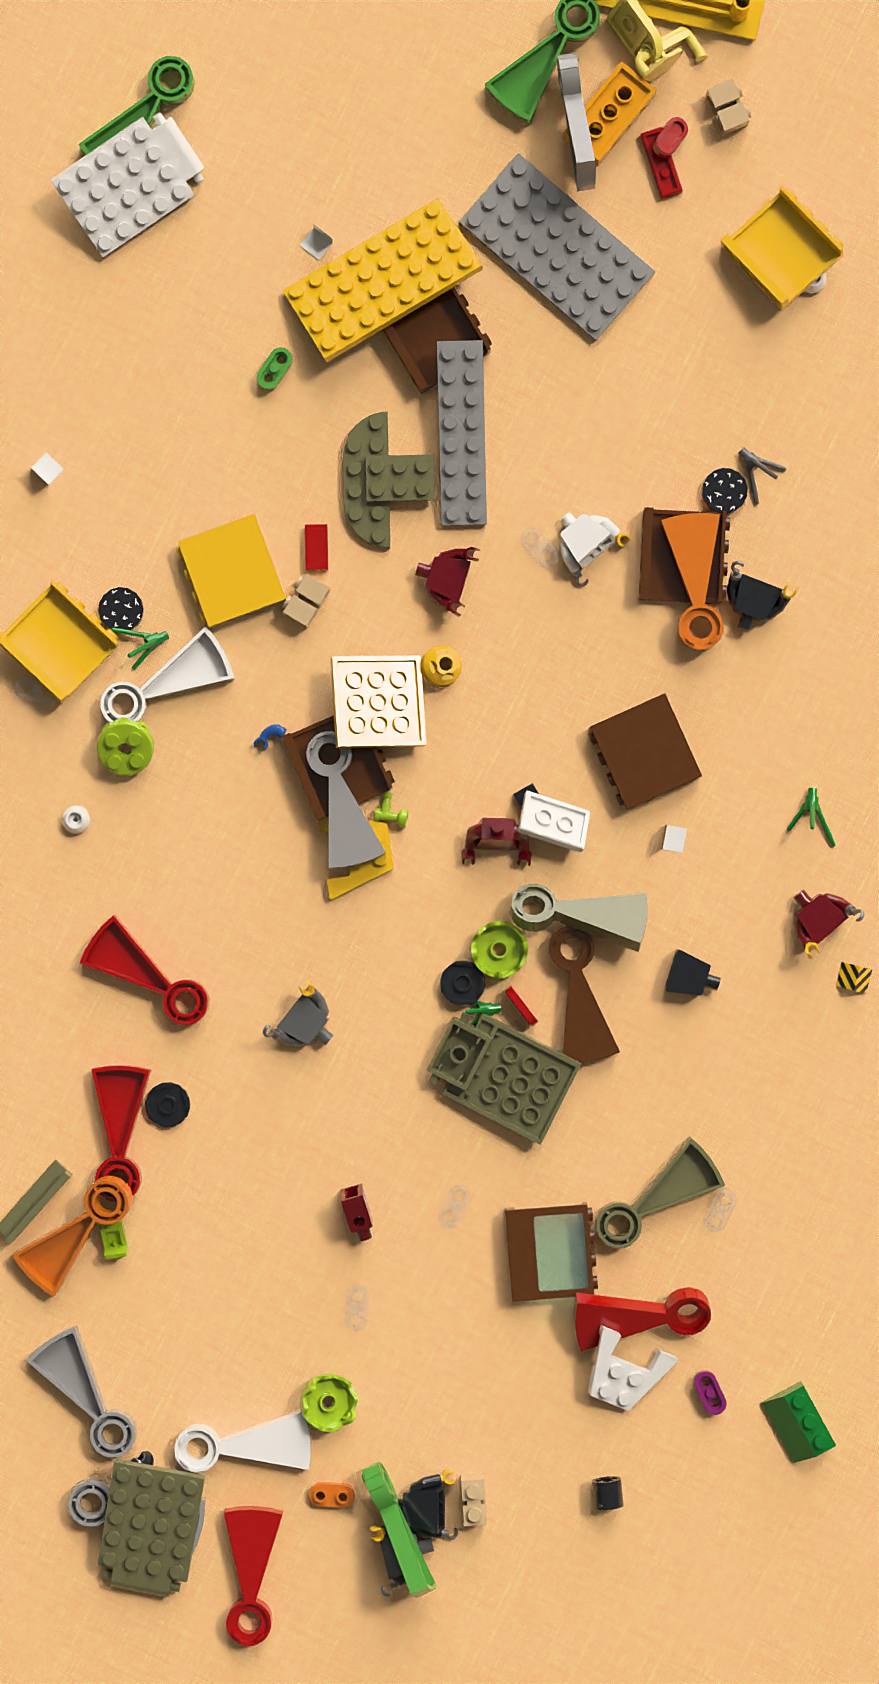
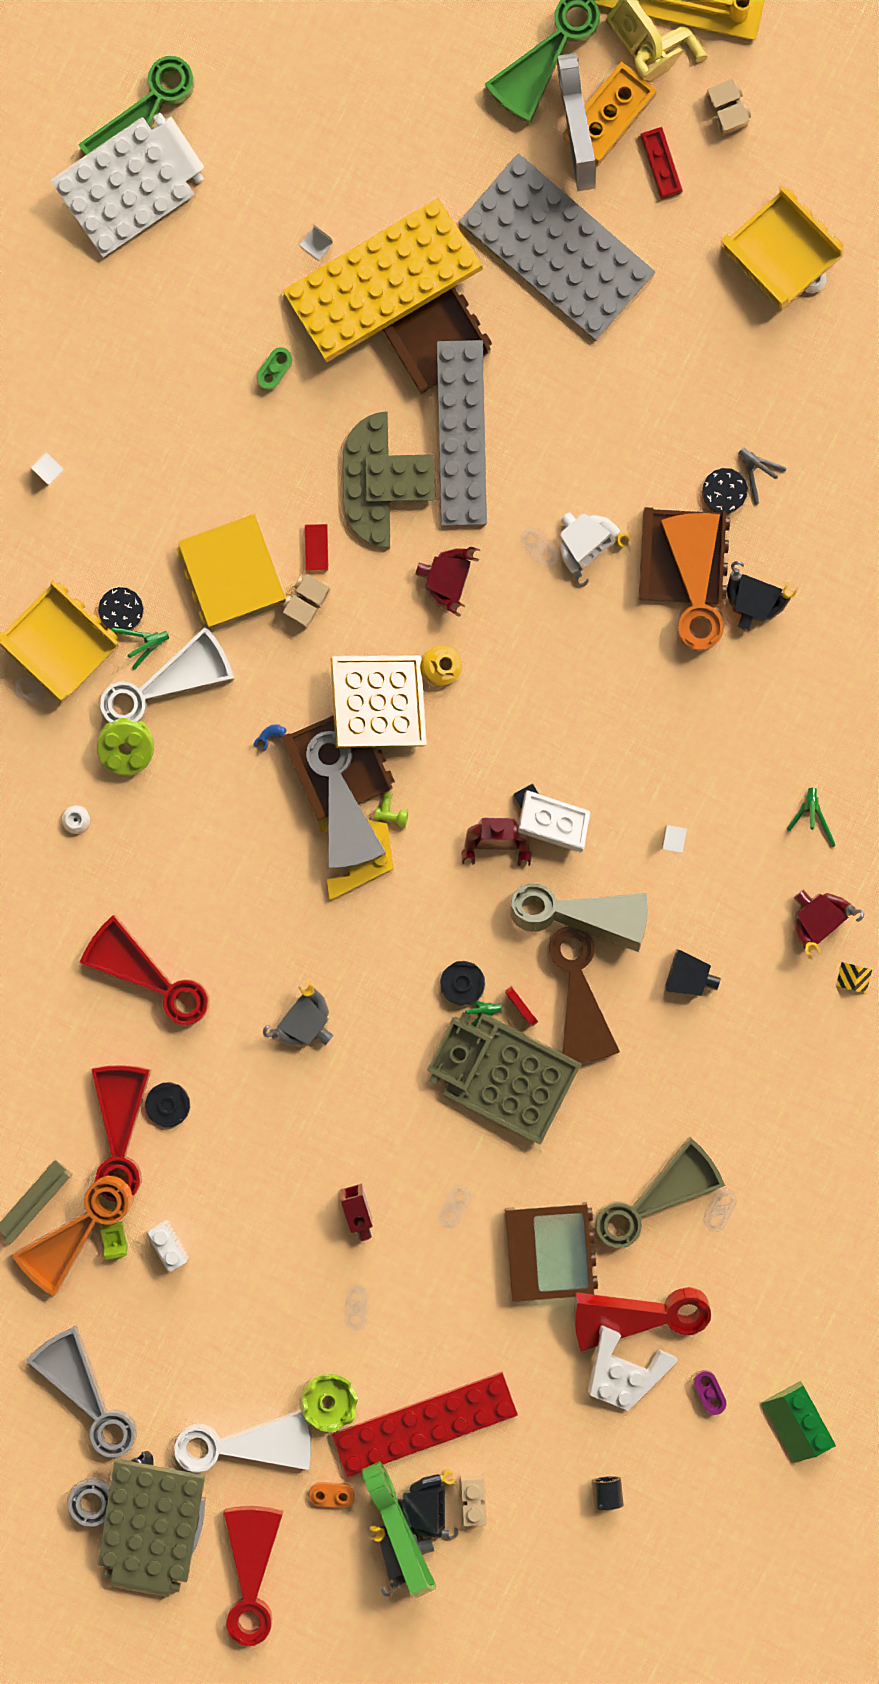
(167, 1245): none -> white brick
(425, 1423): none -> red plate
(515, 953): lime plate -> none
(644, 751): reddish brown panel -> none
(670, 137): red tile -> none

